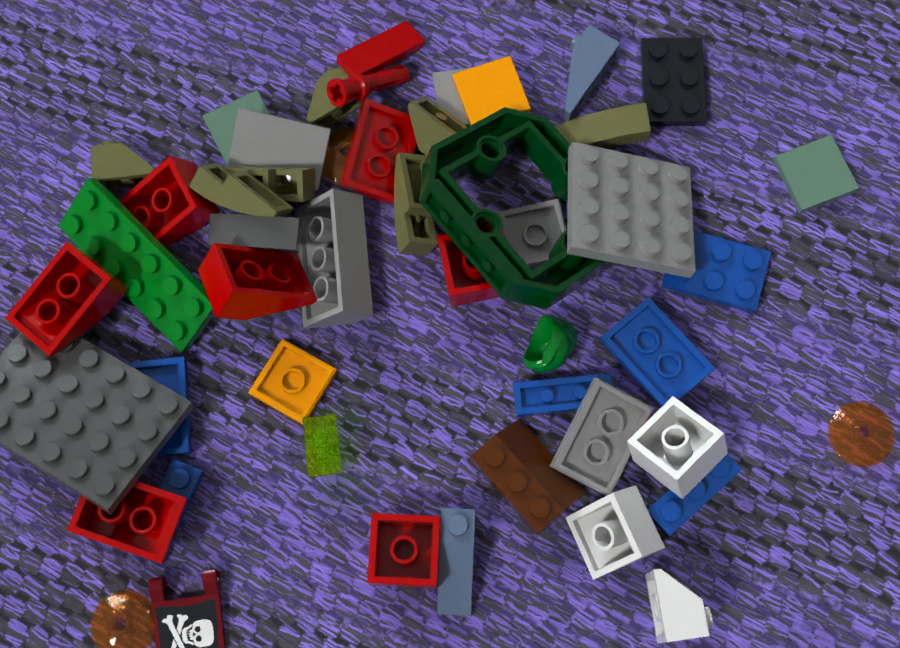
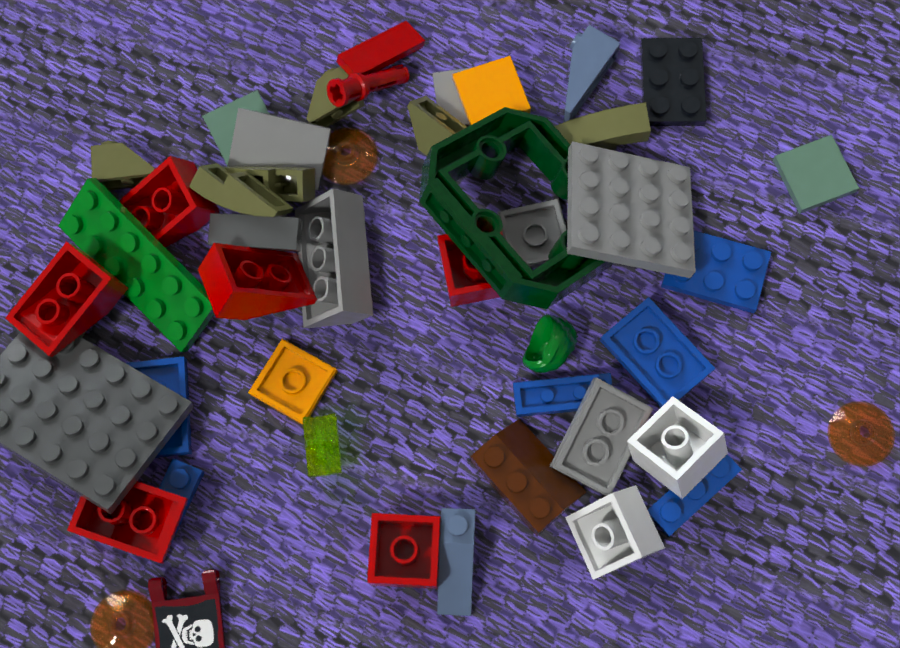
(373, 150): red plate -> none
(412, 222): olive slope -> none
(675, 609): white slope -> none

